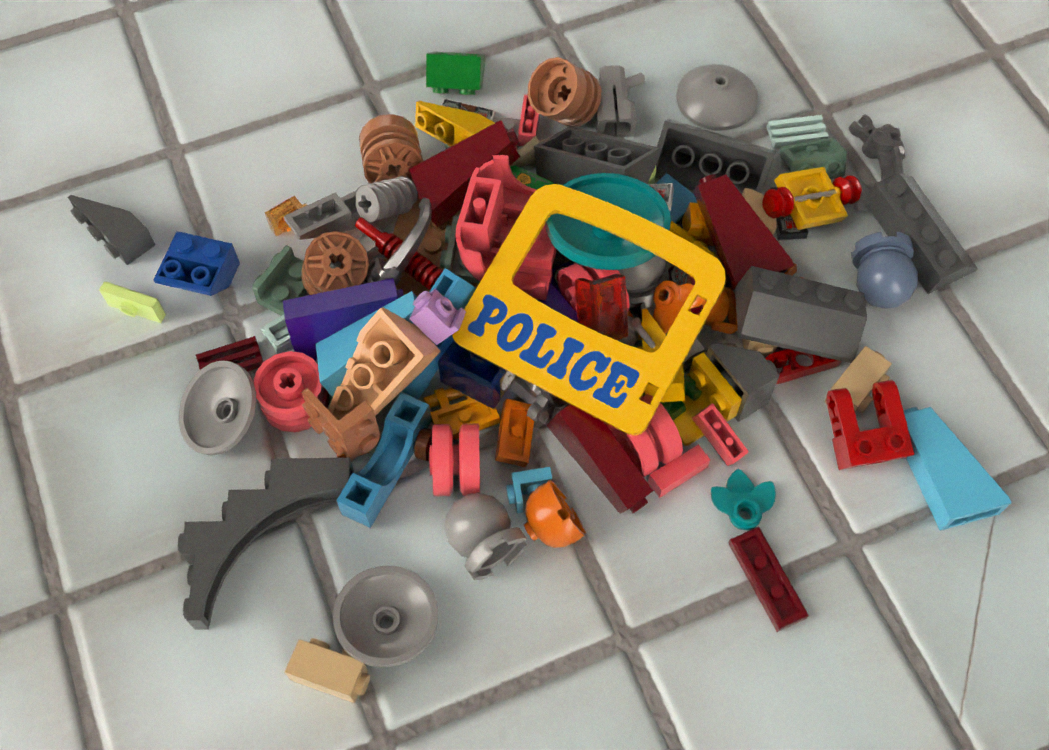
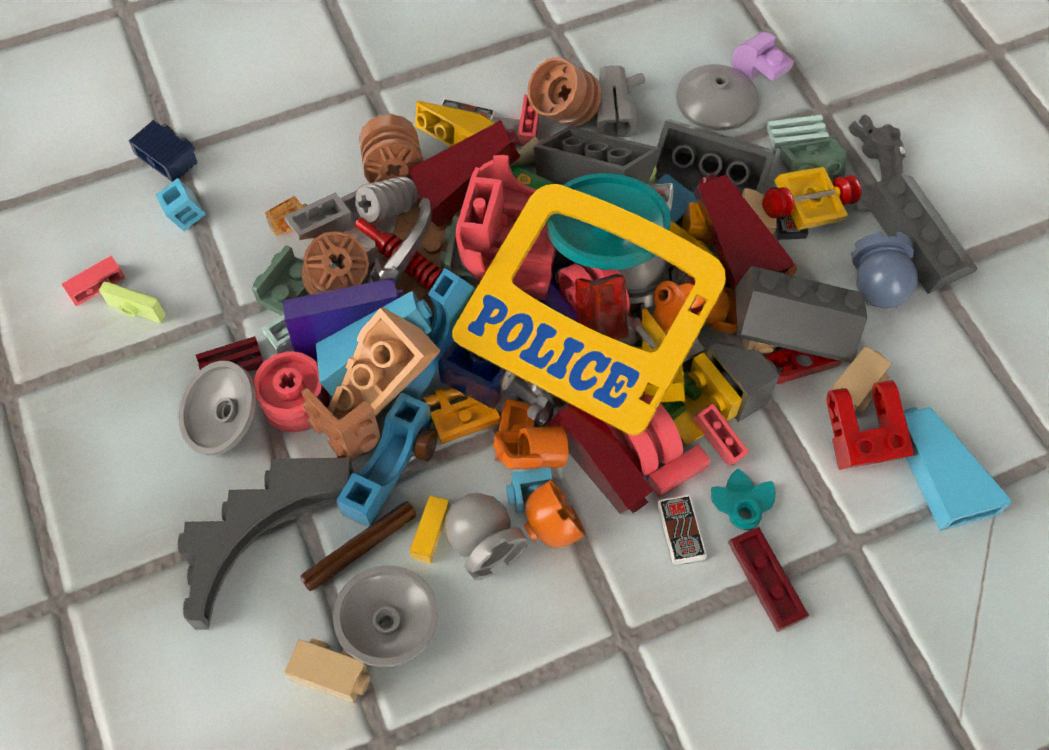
(89, 281): none -> coral piece
(117, 227): dark grey slope -> none
(163, 150): none -> dark blue brick
(180, 204): none -> medium azure brick
(198, 264): blue slope -> none
(358, 546): none -> reddish brown axle
(430, 529): none -> yellow piece
(436, 316): lavender brick -> none
(455, 71): green slope -> none
(455, 459): coral wheel -> none
(535, 447): none -> orange piece
(681, 530): none -> tile
(761, 56): none -> lavender brick

